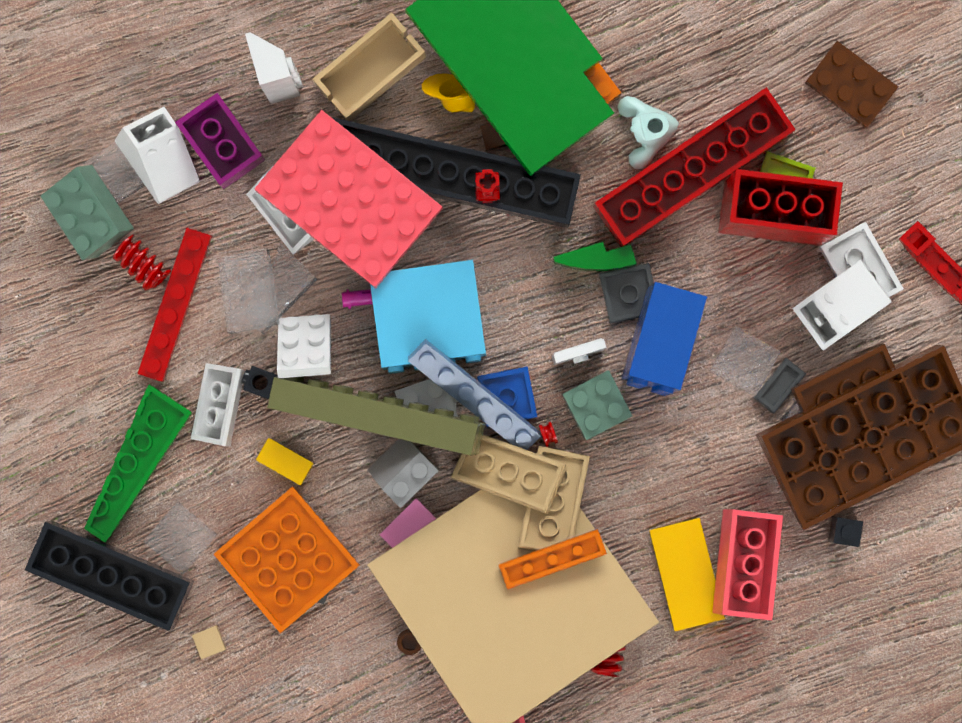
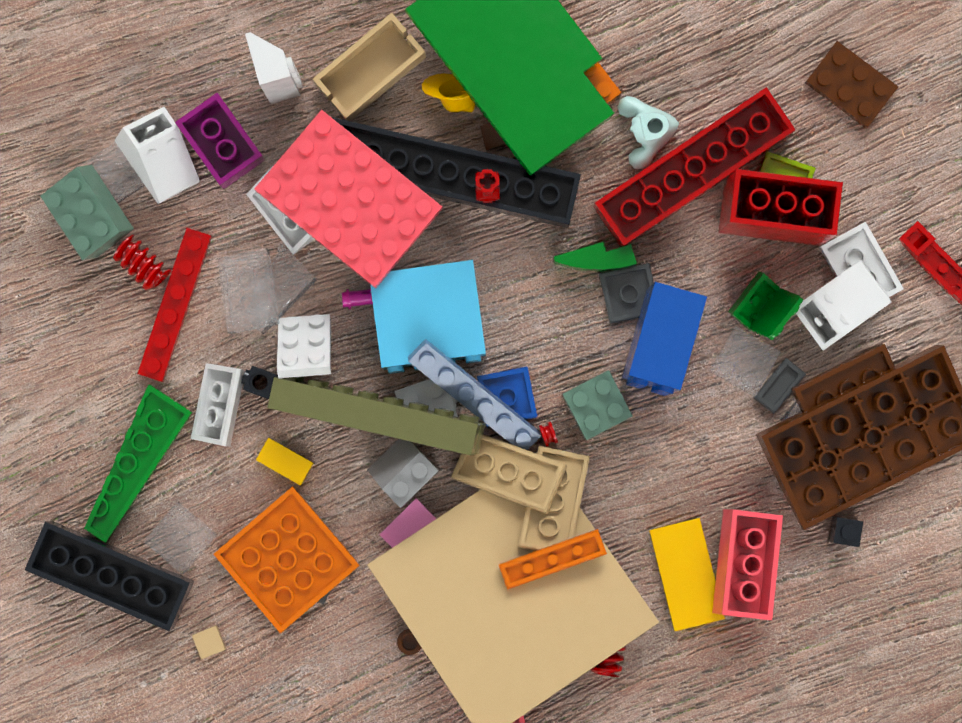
(579, 353): white plate -> none
(765, 307): none -> green bracket

